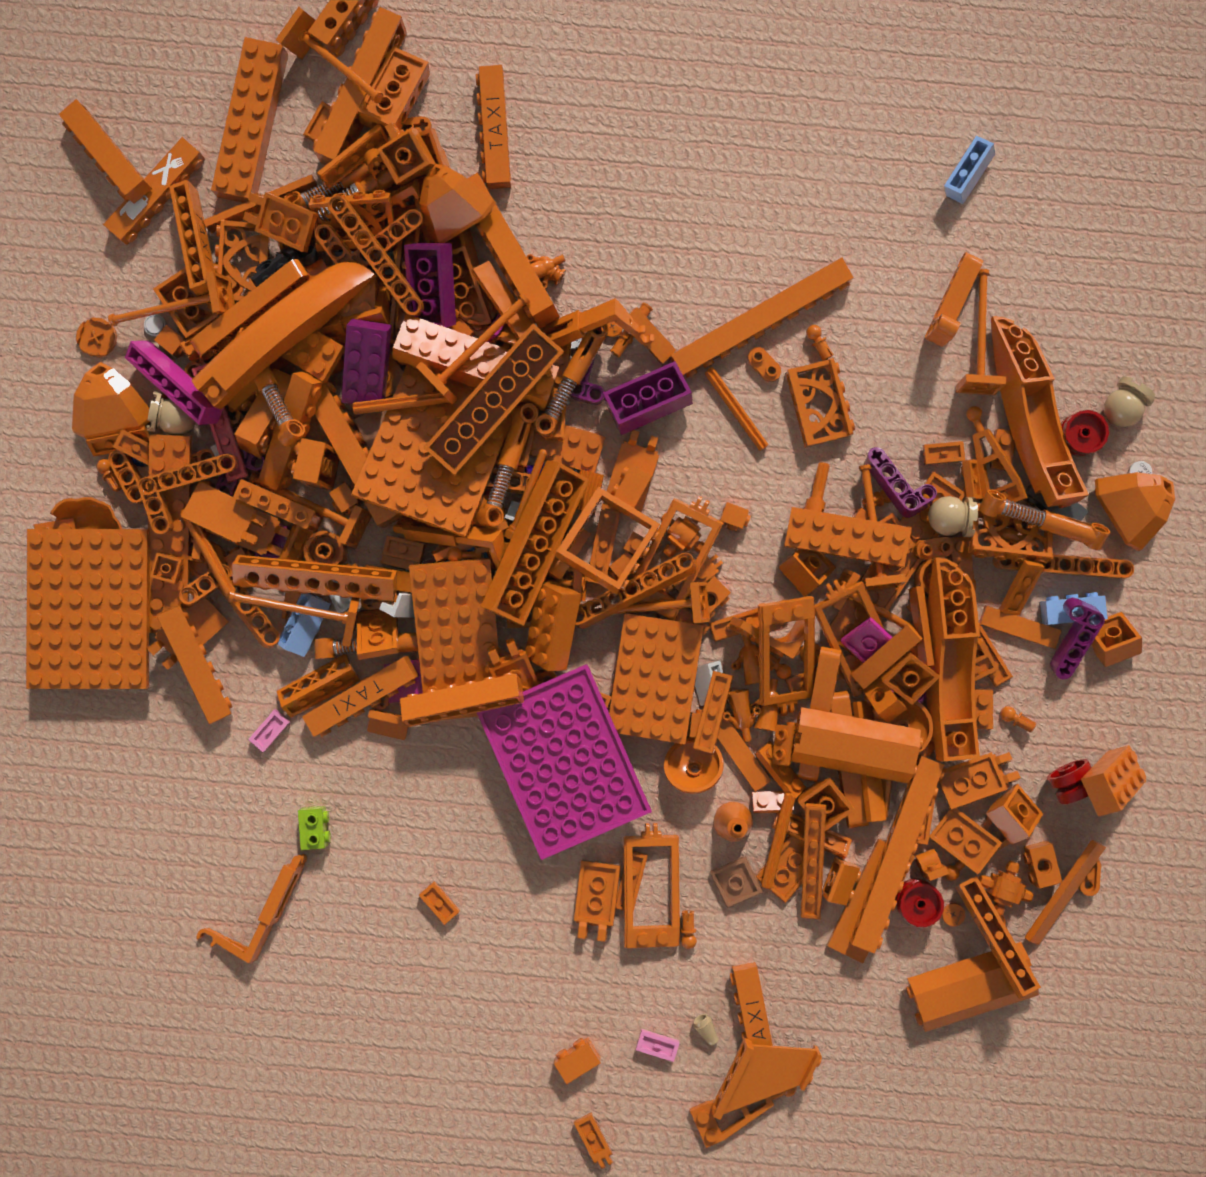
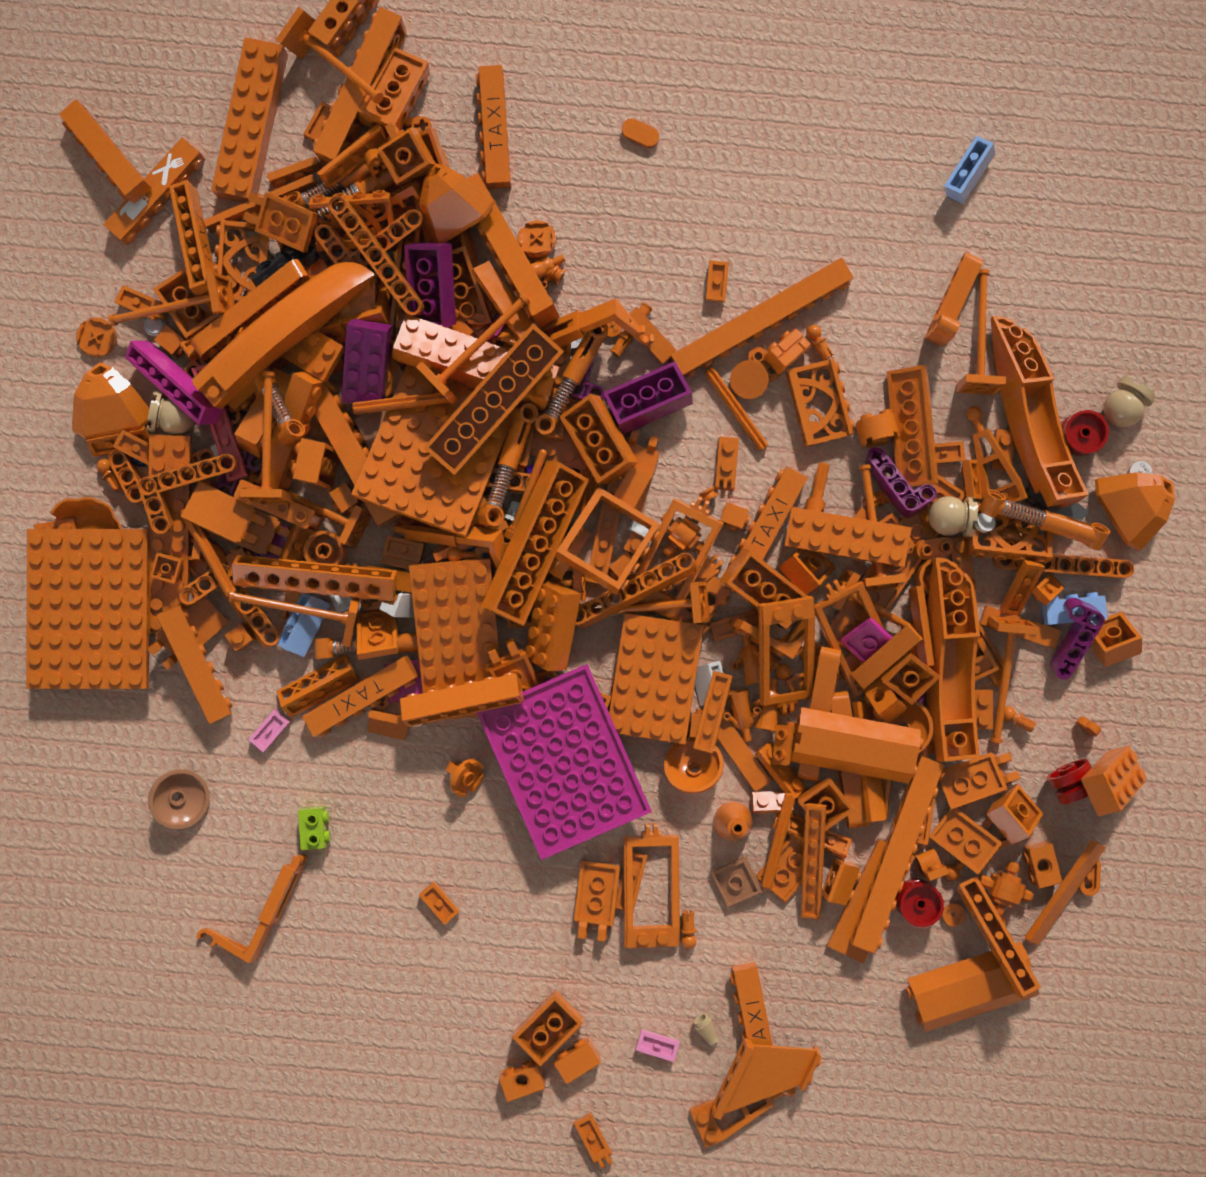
(135, 301): none -> orange hinge
(189, 806): none -> nougat dish
(240, 637): none -> orange brick
(266, 493): none -> orange tile
(294, 172): none -> orange hinge
(465, 776): none -> orange tile
(513, 1088): none -> orange brick
(537, 239): none -> orange tile
(547, 1027): none -> orange brick
(598, 439): none -> orange brick
(638, 528): none -> white tile
(640, 133): none -> orange tile
(708, 494): none -> orange bush
(717, 281): none -> orange plate
(726, 462): none -> orange hinge
(749, 379): none -> orange tile
(758, 582): none -> orange brick
(773, 513): none -> orange brick
(787, 351): none -> orange brick
(877, 429): none -> orange brick
(912, 410): none -> orange plate
(984, 523): none -> white tile
(1012, 627): none -> orange tile
(1047, 589): none -> orange plate
(1088, 726): none -> orange tile

